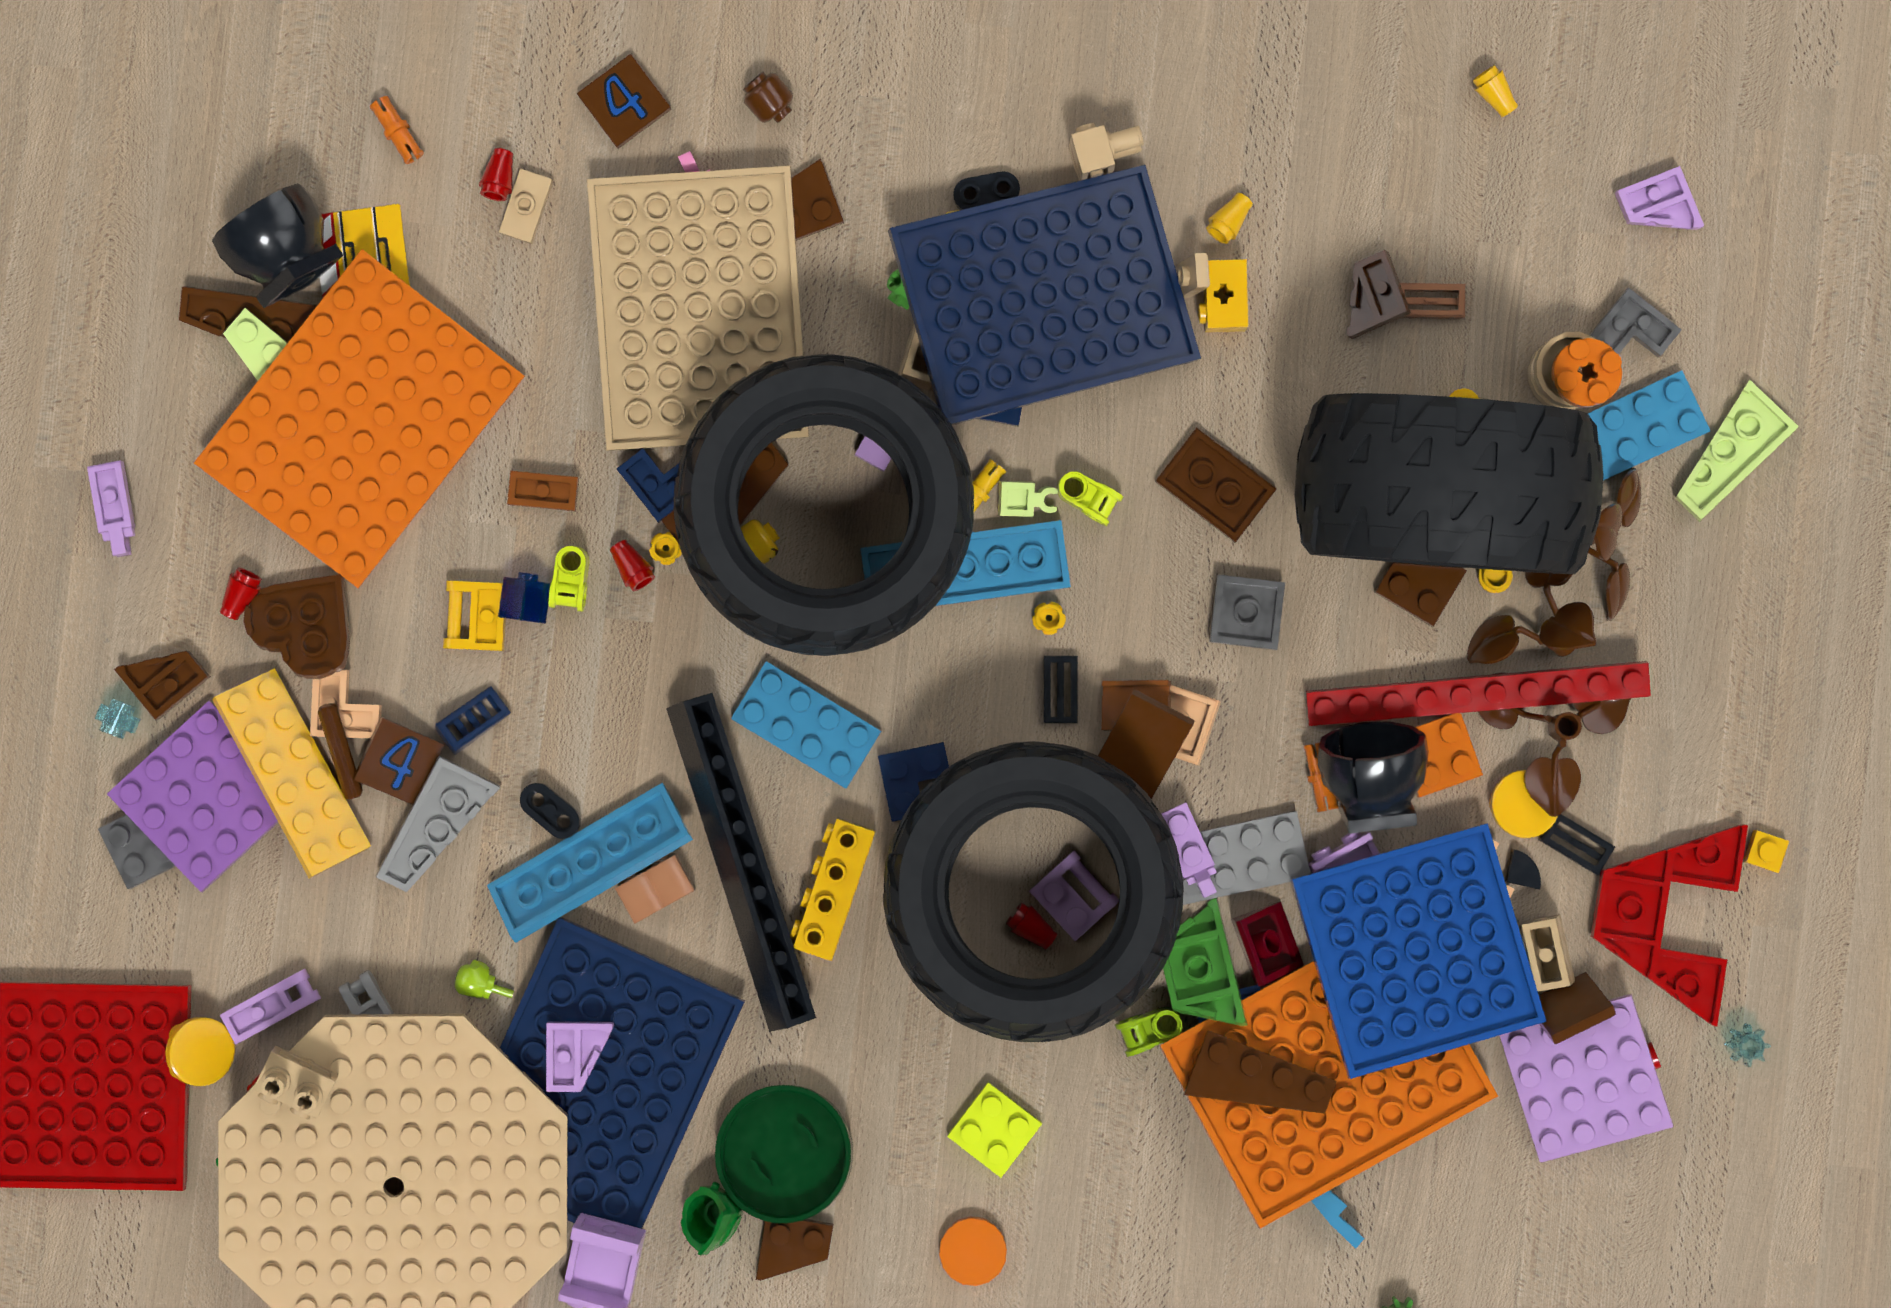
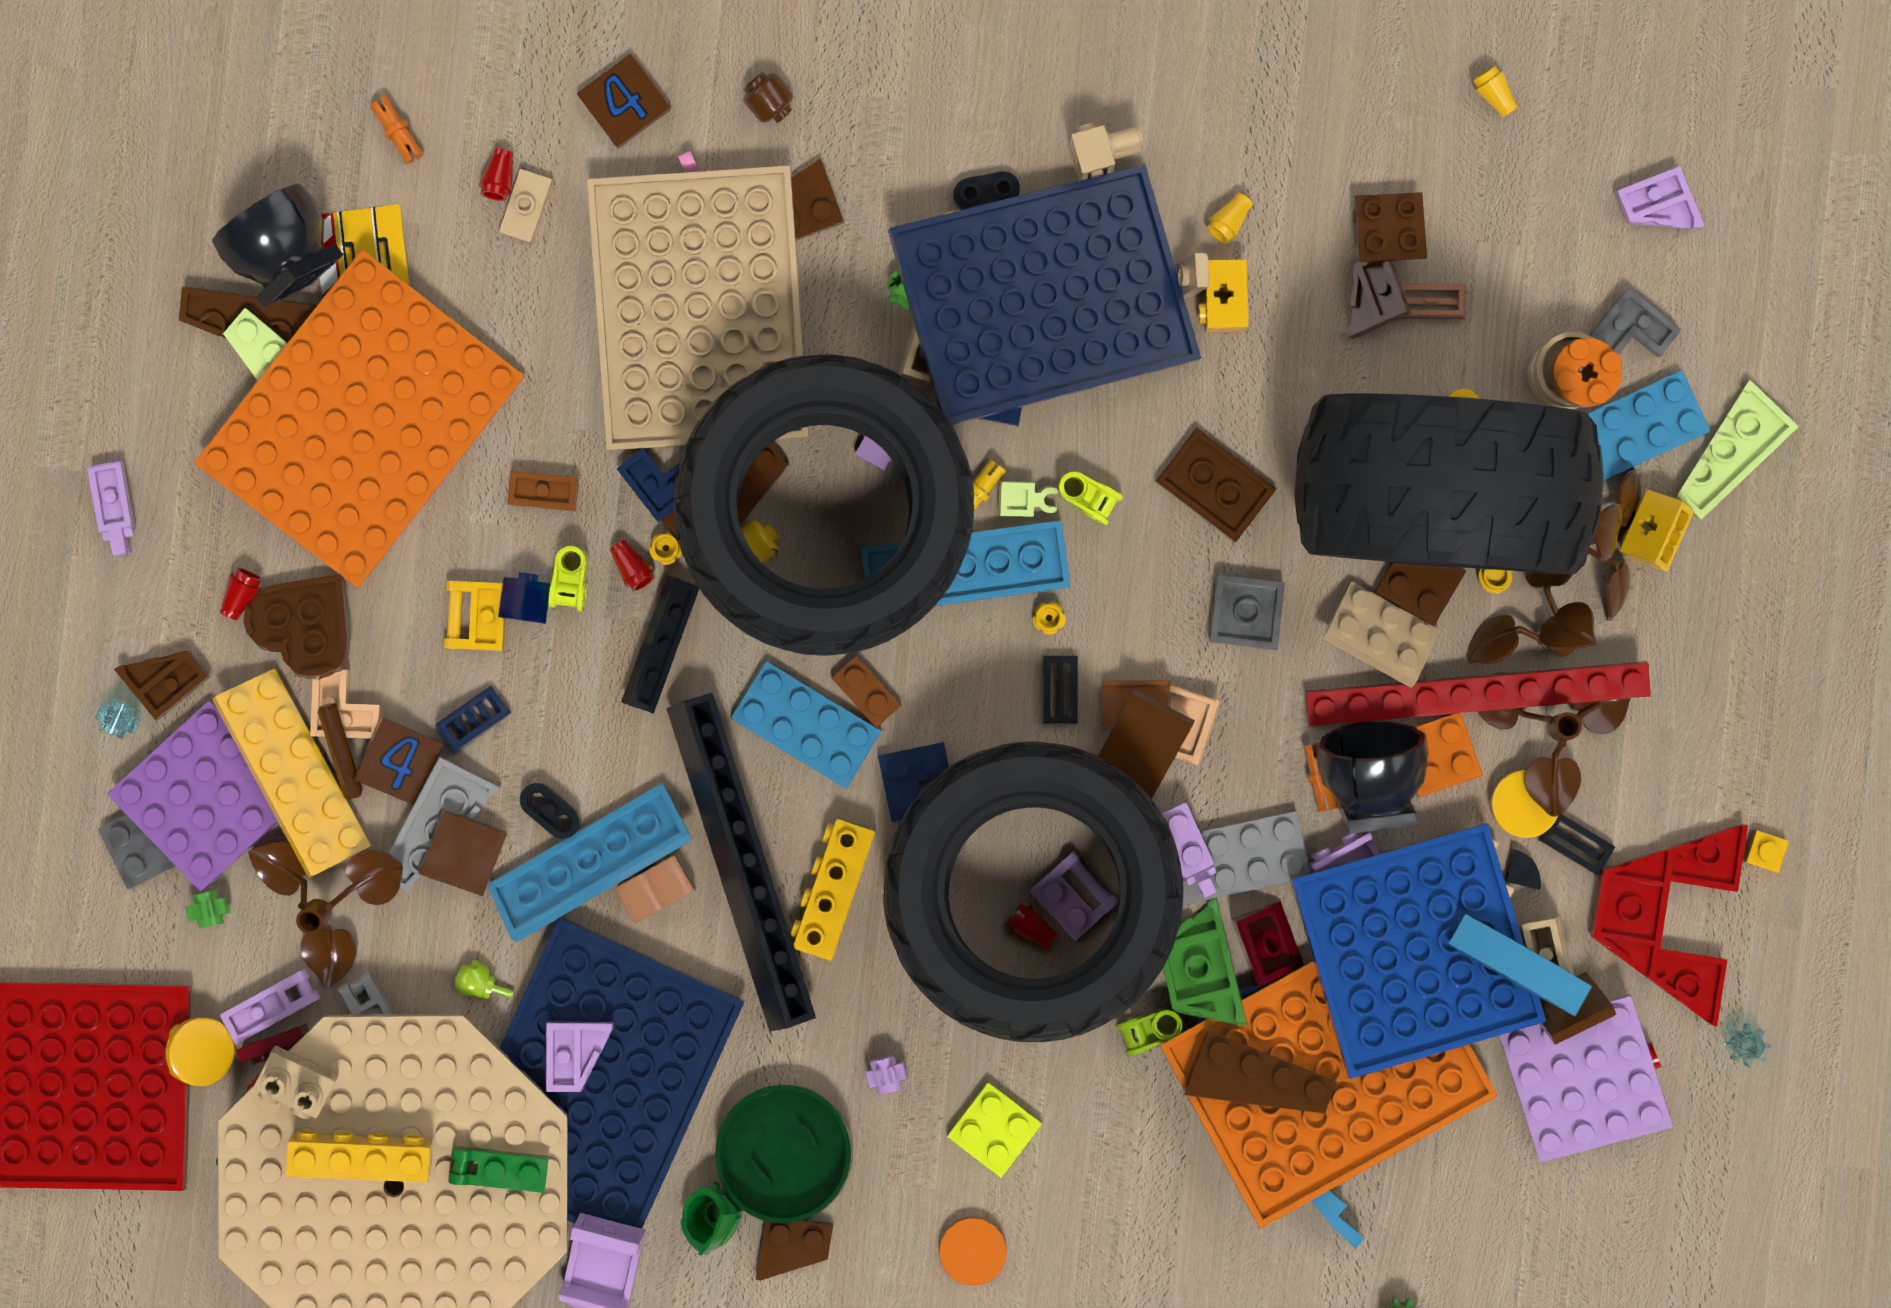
(207, 909): none -> bright green gear
(260, 1050): none -> dark red plate
(326, 950): none -> reddish brown plant
(359, 1156): none -> yellow brick
(462, 852): none -> reddish brown tile
(499, 1169): none -> green plate
(660, 644): none -> black plate
(866, 691): none -> dark orange plate
(886, 1074): none -> lavender gear
(1381, 634): none -> tan plate
(1390, 227): none -> reddish brown hinge
(1520, 965): none -> dark azure slope
(1669, 520): none -> yellow brick

